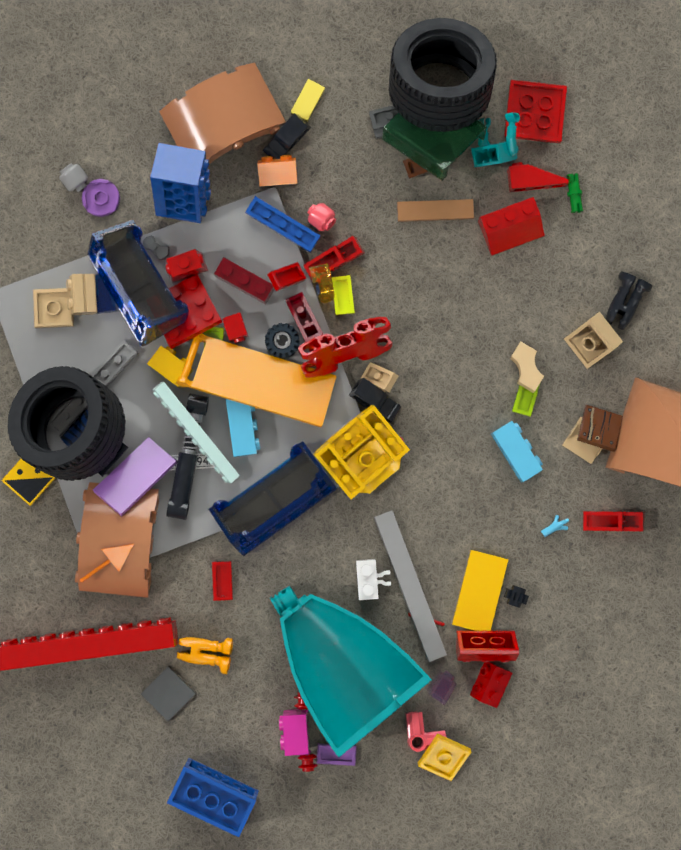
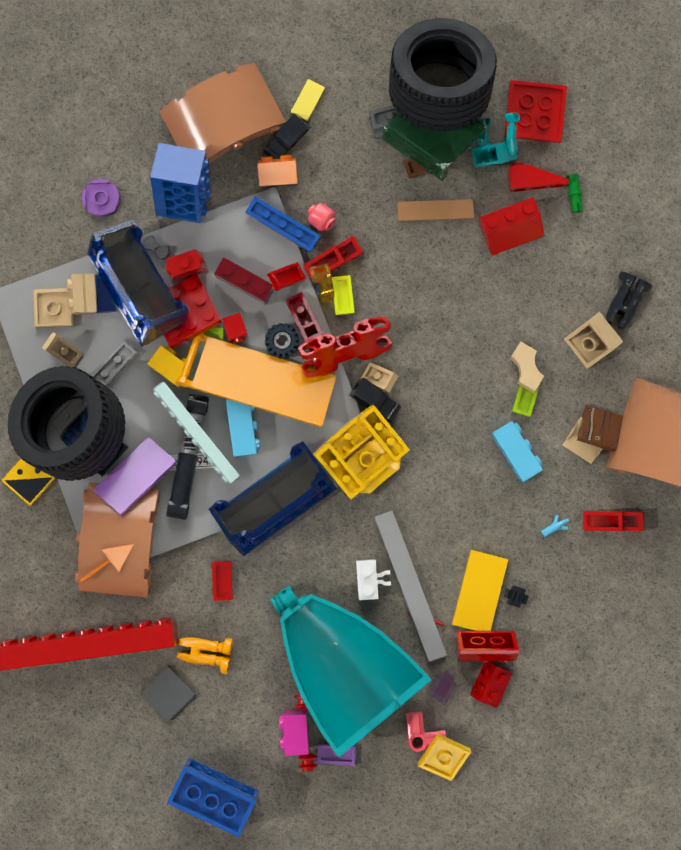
(62, 350): none -> tan slope
(73, 177): light grey head -> none

